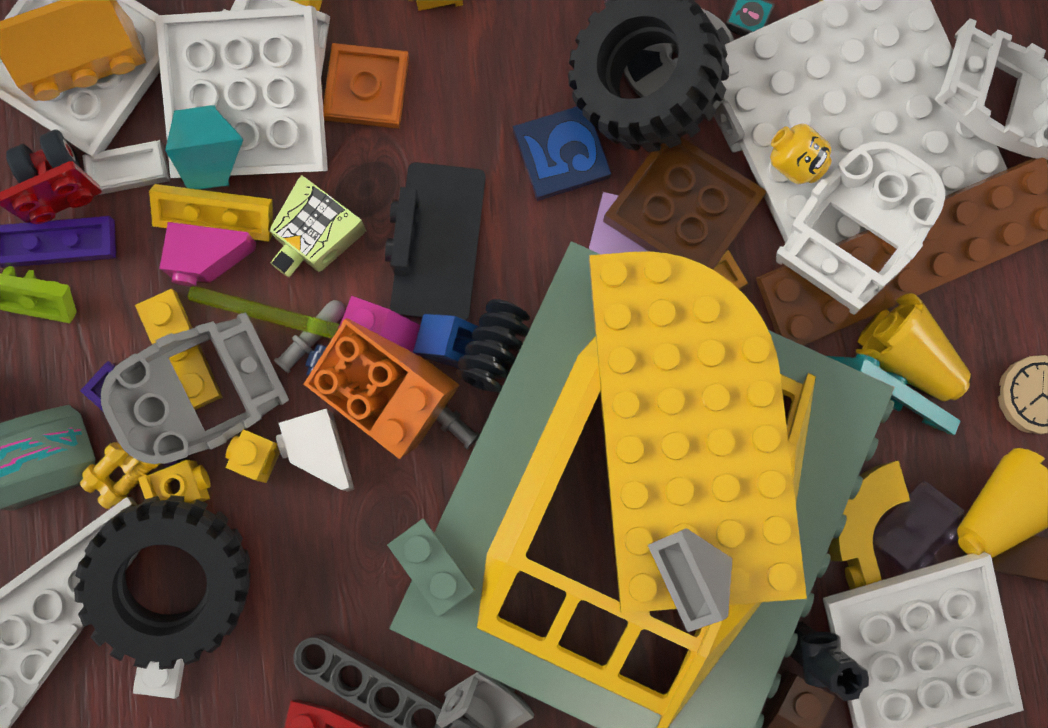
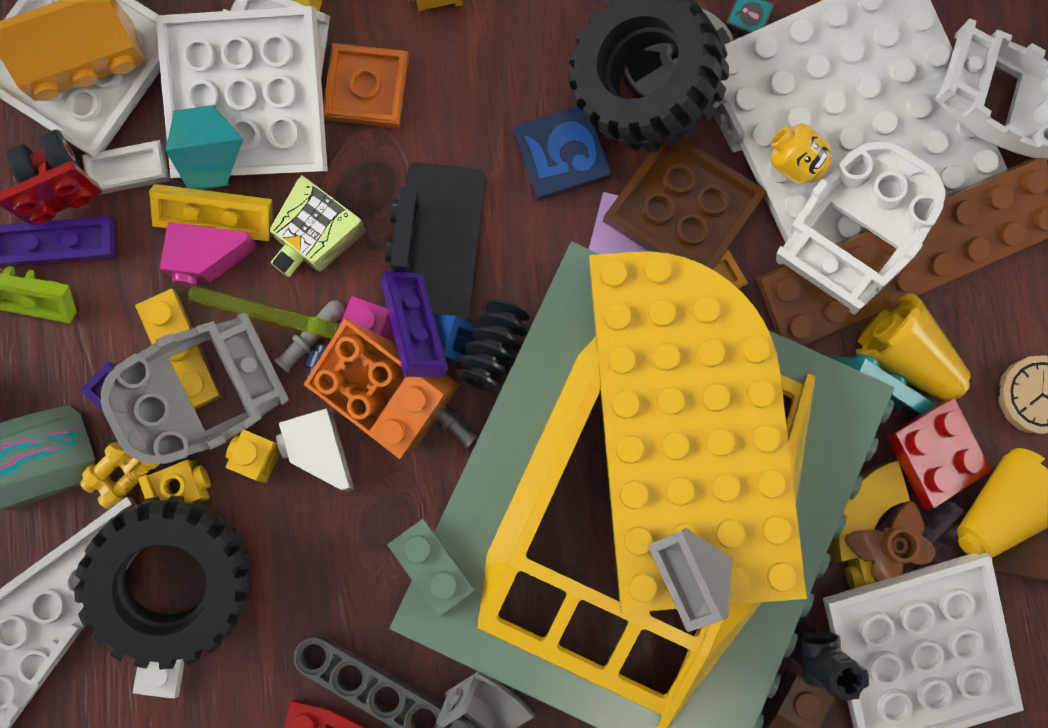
(414, 325): none -> dark purple tile
(894, 545): none -> dark orange animal
(938, 453): none -> plate

